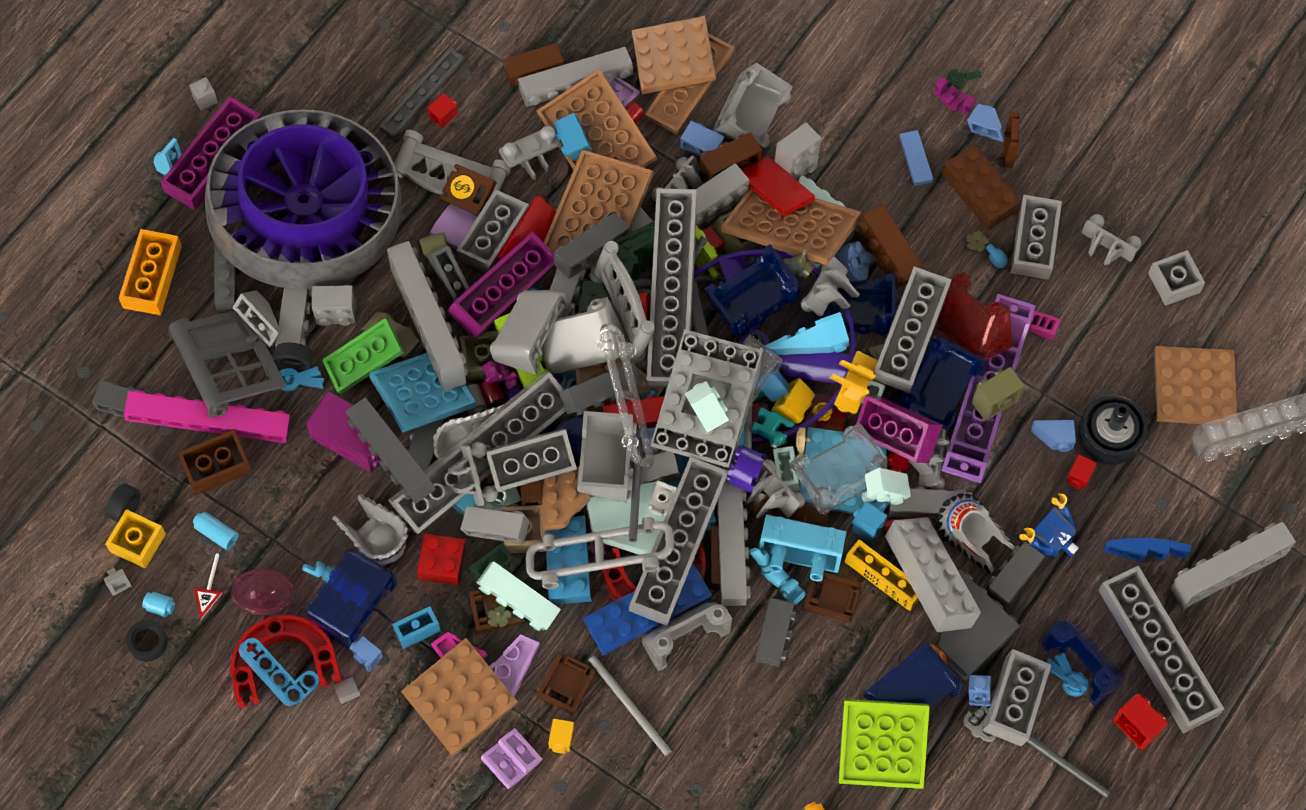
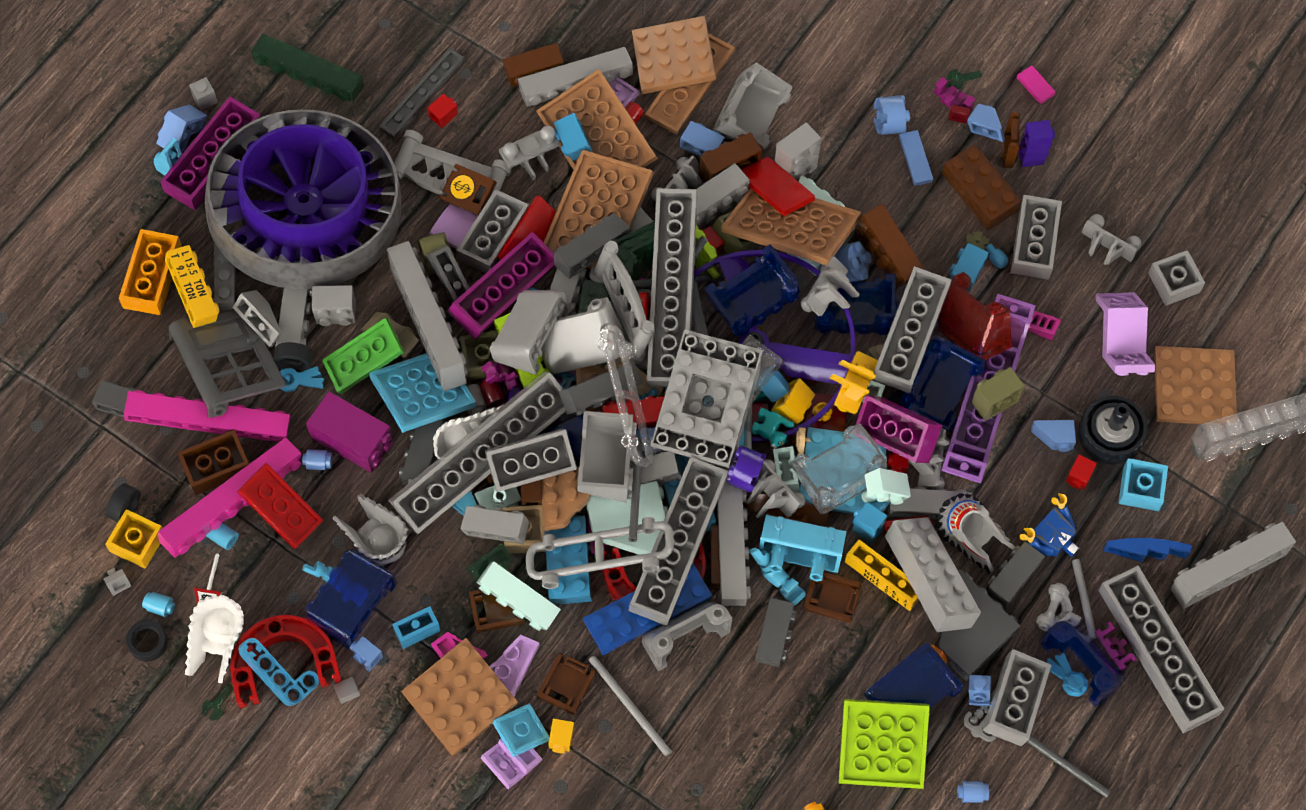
(181, 124): none -> medium blue brick
(191, 286): none -> yellow brick
(207, 705): none -> clear green bar
(213, 629): none -> white piece
(224, 501): none -> dark pink brick
(262, 591): clear pink dish -> none
(280, 506): none -> red tile
(307, 68): none -> clear green brick
(317, 459): none -> medium blue brick
(390, 450): dark grey brick -> none
(441, 559): red brick -> none
(467, 465): light grey piece -> none
(498, 617): olive plant -> none
(521, 730): none -> medium azure tile
(666, 491): white brick -> none
(706, 406): light aqua brick -> none
(799, 264): olive animal -> none
(825, 337): medium azure wedge -> none
(891, 115): none -> medium blue brick
(959, 114): none -> dark red tile
(971, 262): none -> dark azure brick
(973, 791): none -> medium blue brick
(1035, 84): none -> dark pink tile
(1036, 143): none -> dark purple brick
(1058, 594): none -> light grey piece
(1084, 598): none -> light grey bar
(1109, 646): none -> magenta piece
(1125, 333): none -> lavender bracket
(1140, 721): red brick -> none
(1143, 484): none -> medium azure brick

